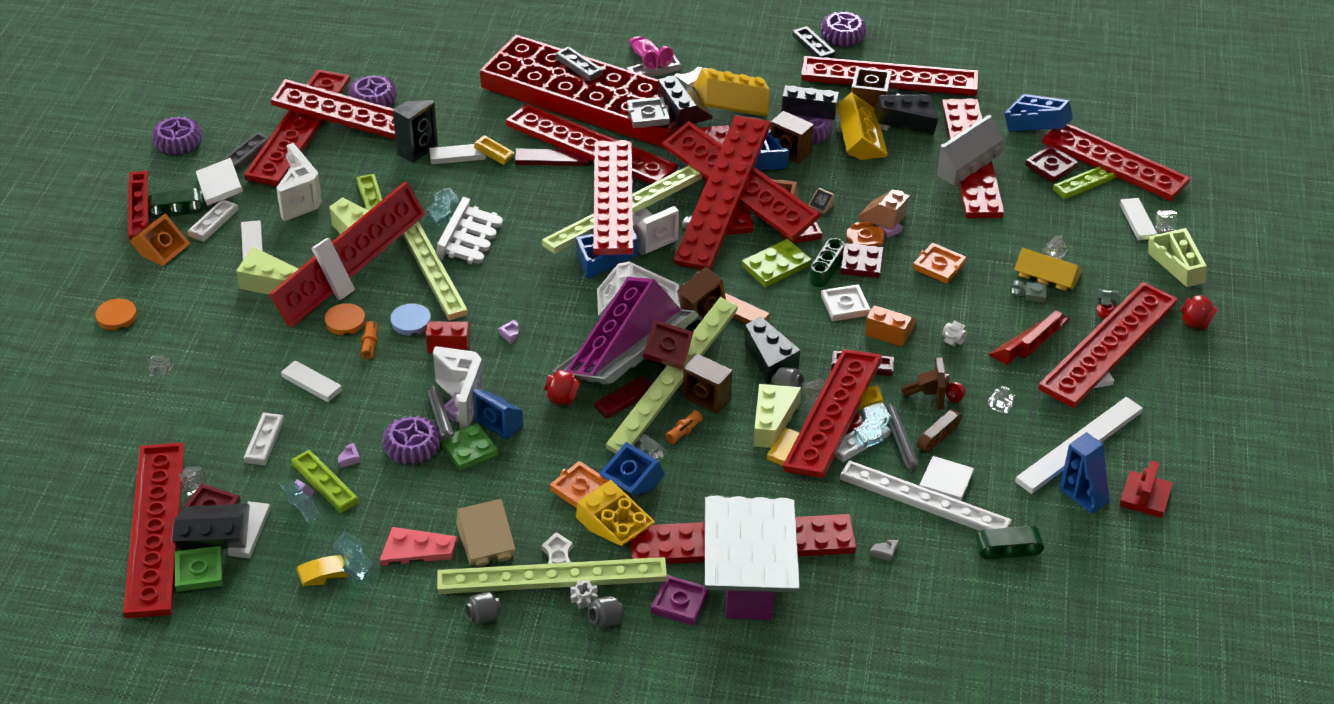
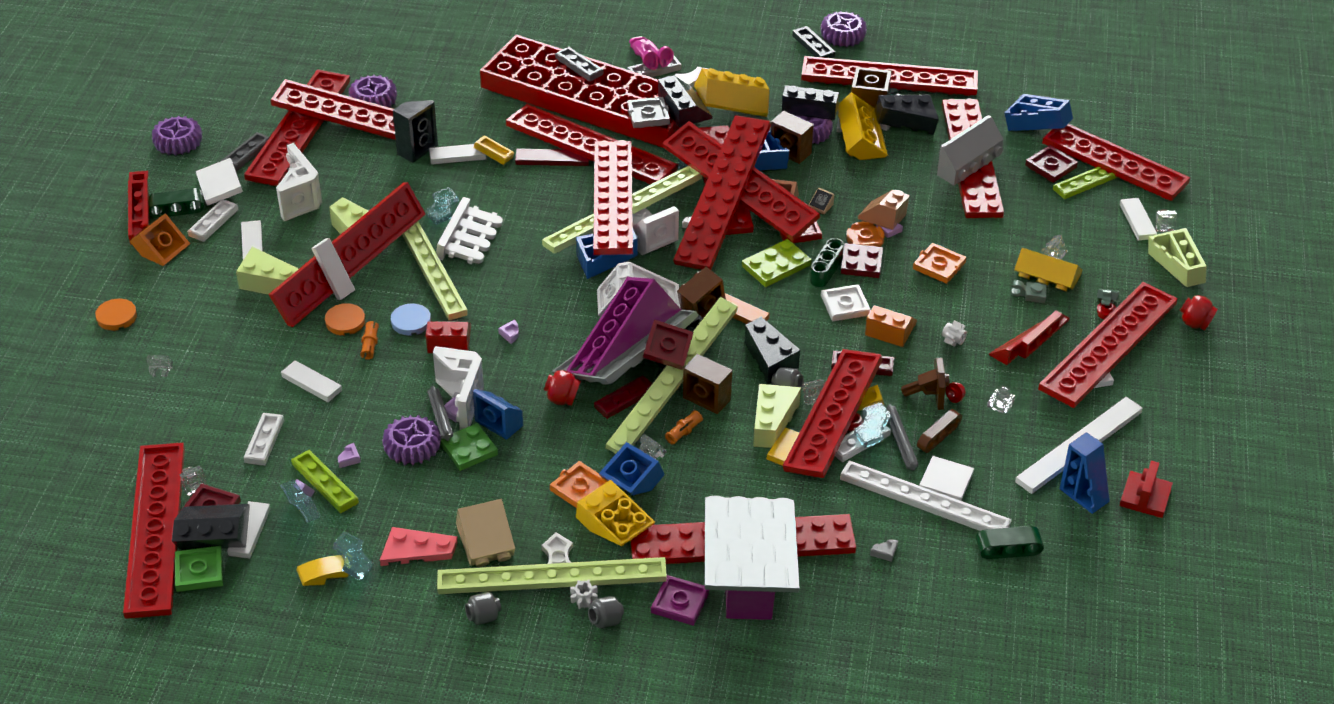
(369, 191): lime tile -> none

